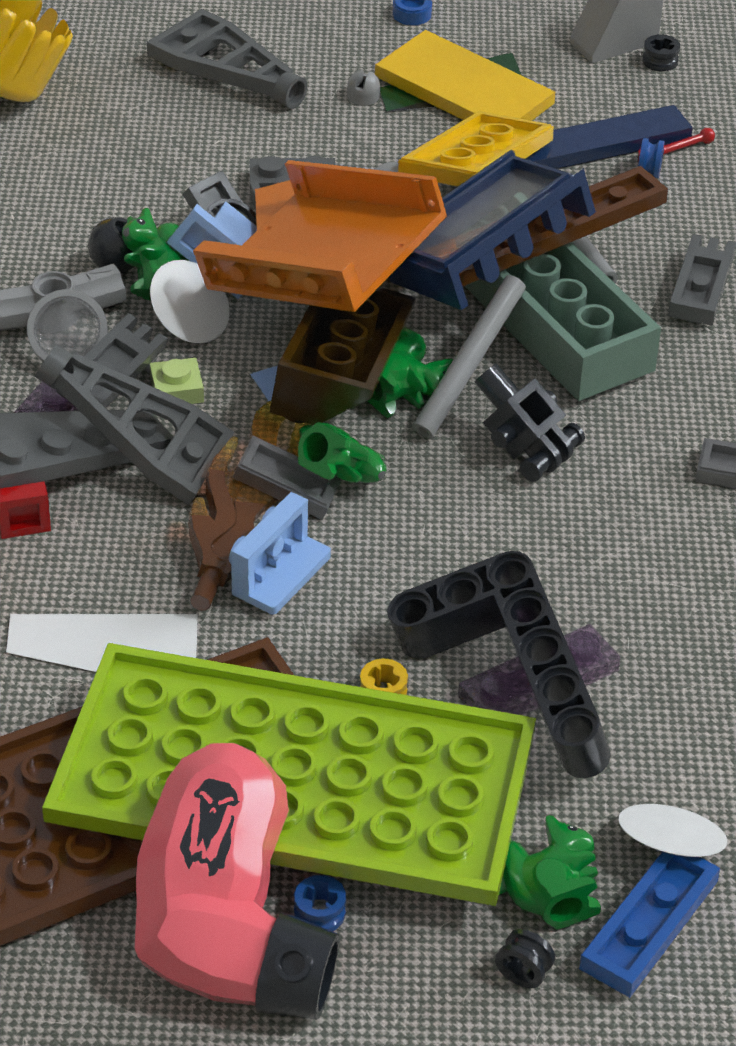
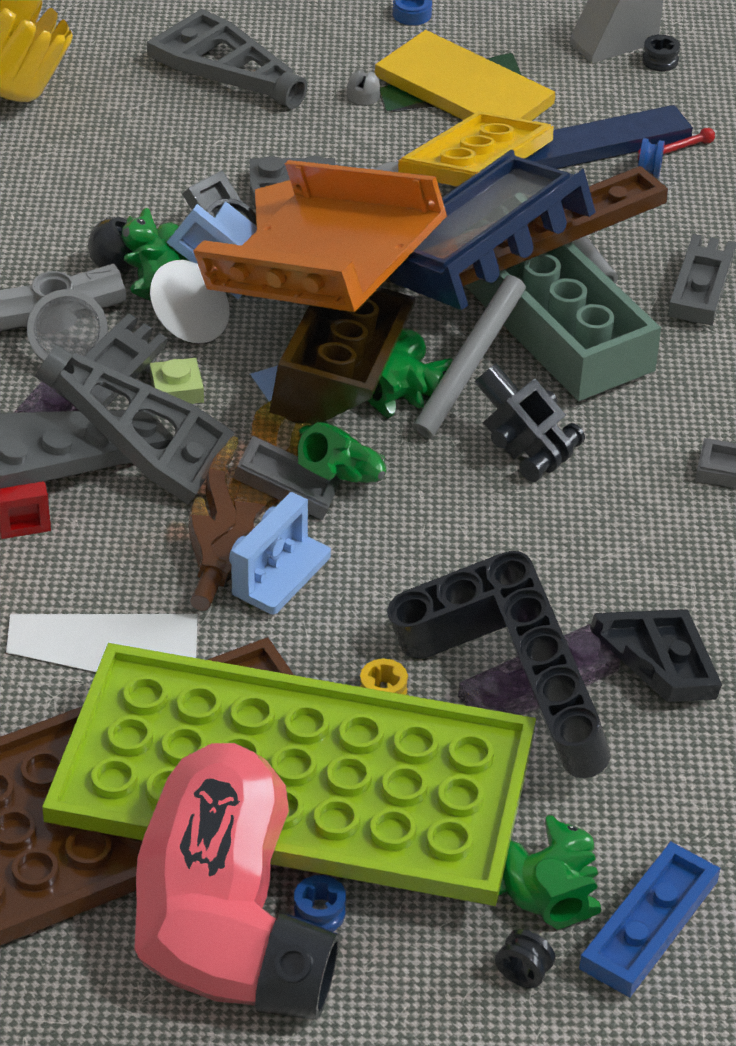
(662, 651): none -> black wing
(672, 830): white sticker -> none

